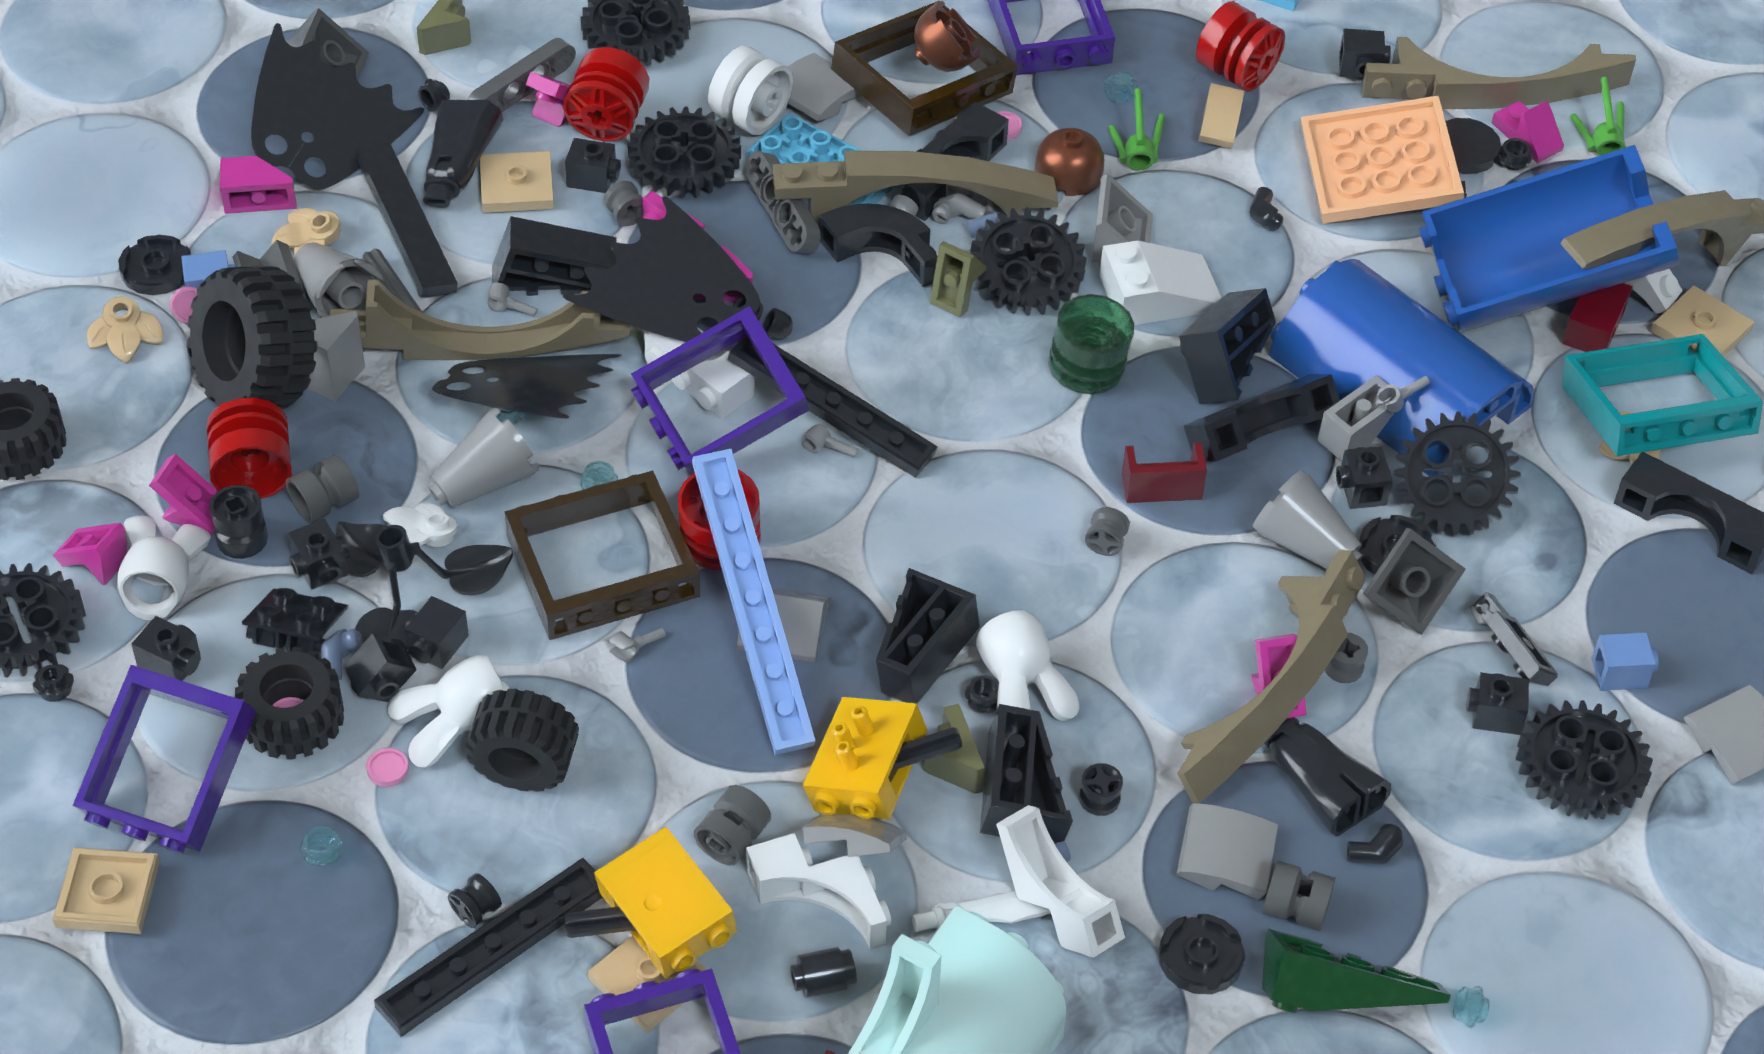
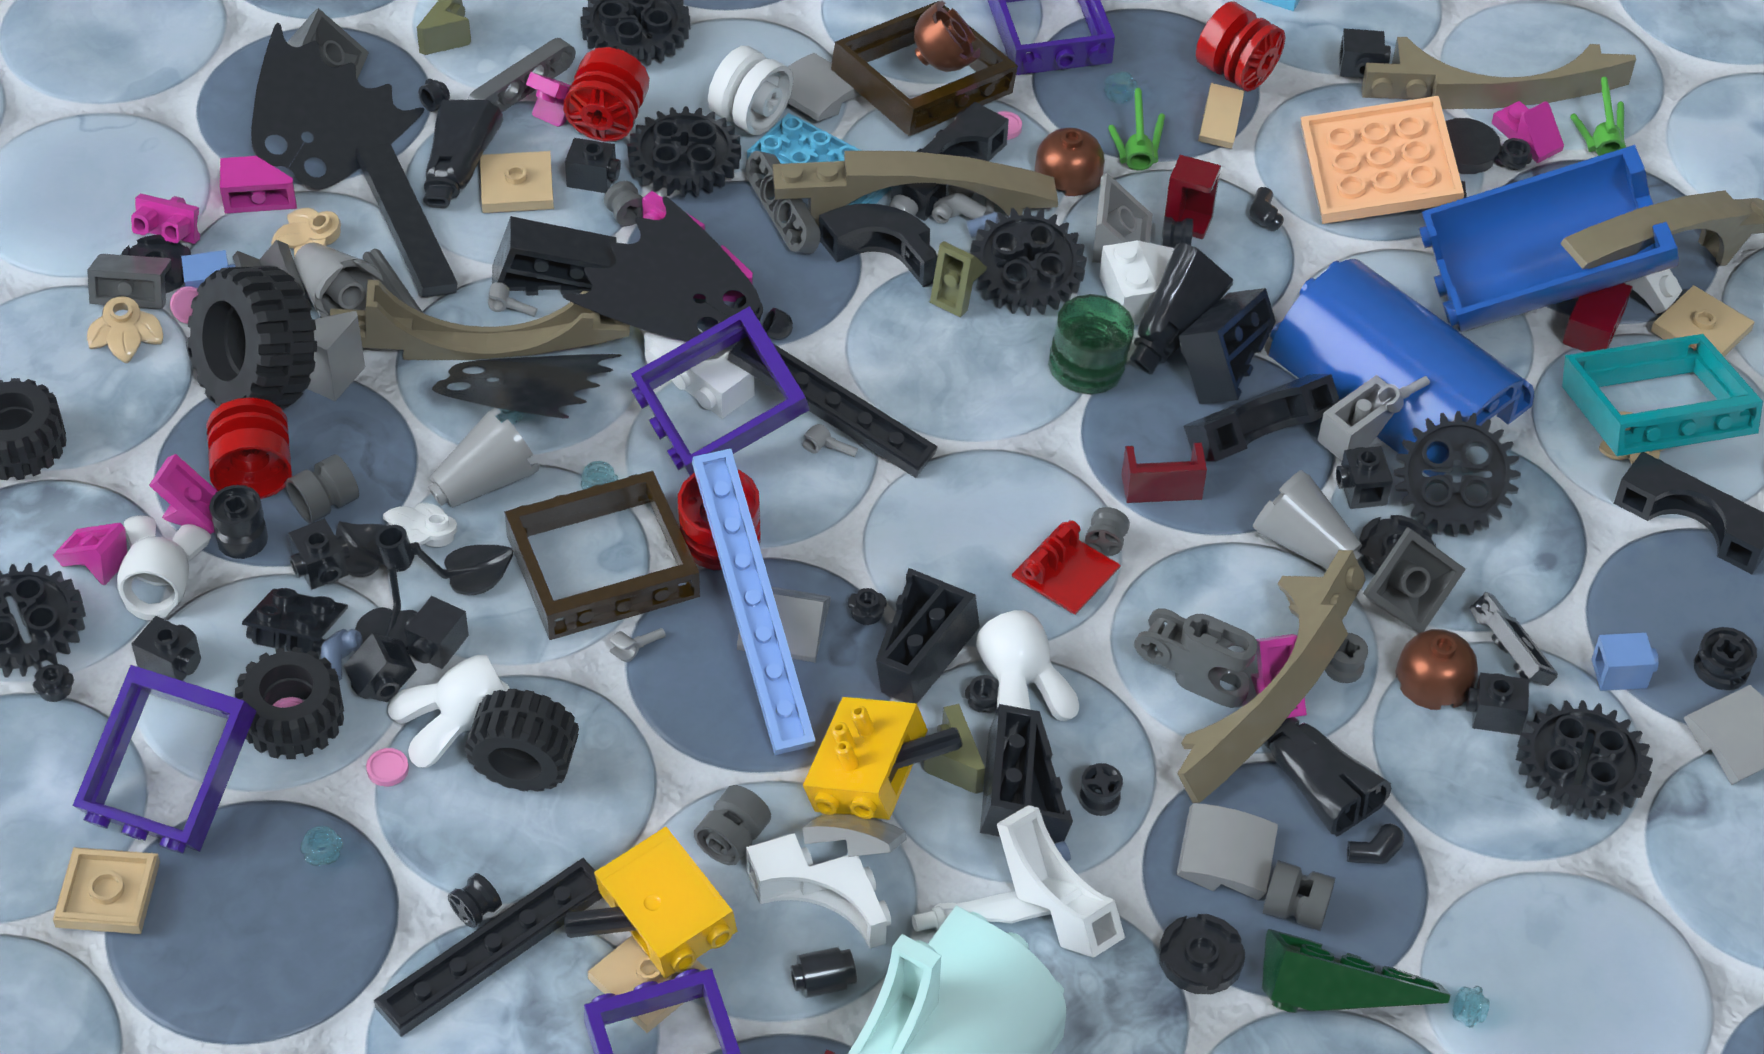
(129, 277): none -> dark grey panel
(169, 218): none -> dark pink hips
(867, 613): none -> black plate
(1066, 568): none -> red hinge
(1176, 232): none -> black wheel
(1185, 293): none -> black piece
(1193, 193): none -> dark red panel
(1200, 654): none -> dark grey piece
(1437, 669): none -> copper cylinder
(1725, 658): none -> black wheel

